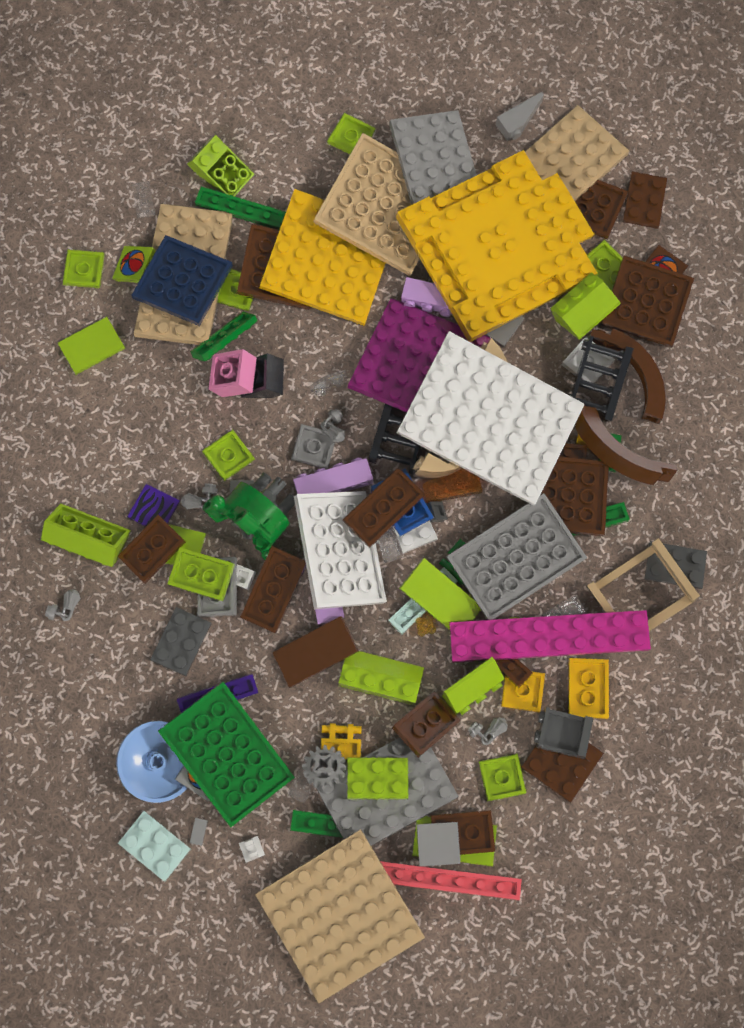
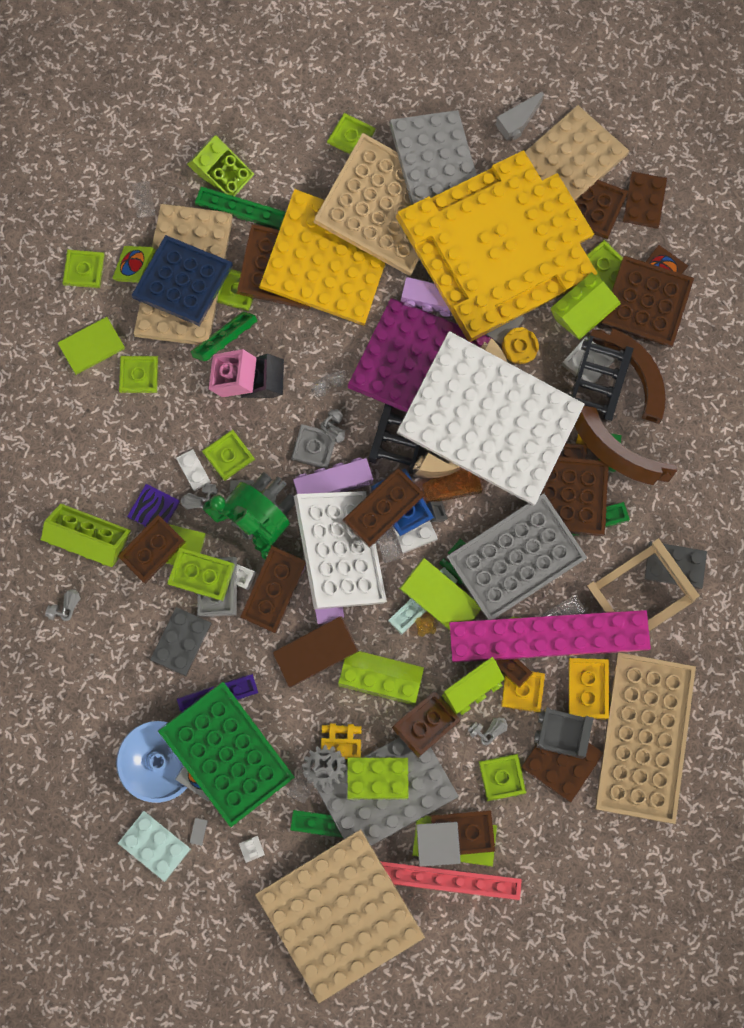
(138, 374): none -> lime tile
(193, 470): none -> white plate
(520, 346): none -> yellow tile
(645, 738): none -> tan plate

